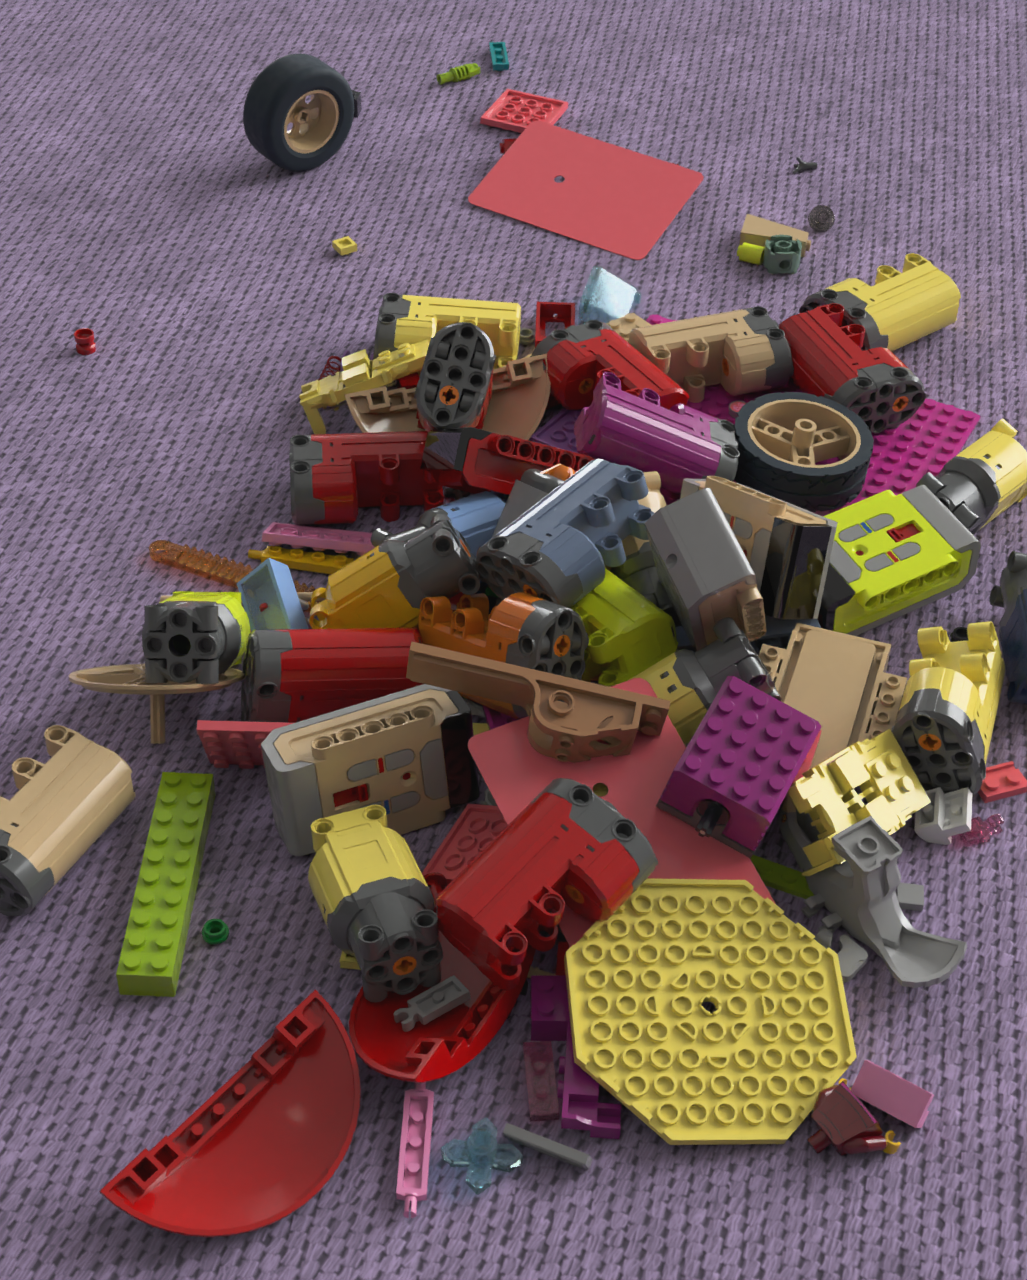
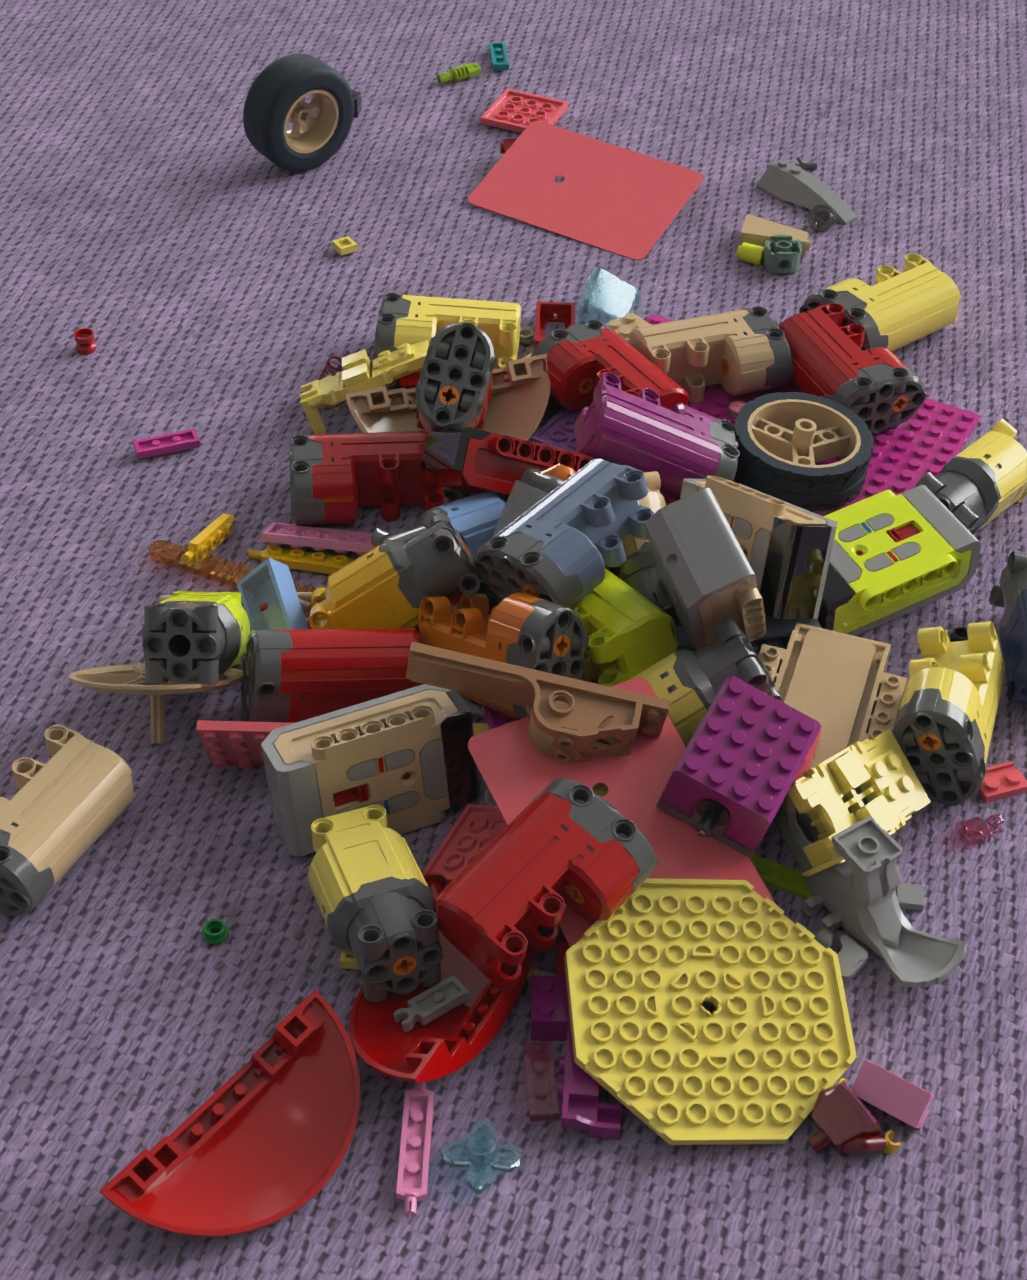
(166, 443): none -> dark pink plate
(166, 886): lime brick -> none
(208, 539): none -> yellow plate
(547, 1146): light grey tile -> none
(795, 185): none -> light grey wedge
(944, 815): white brick -> none

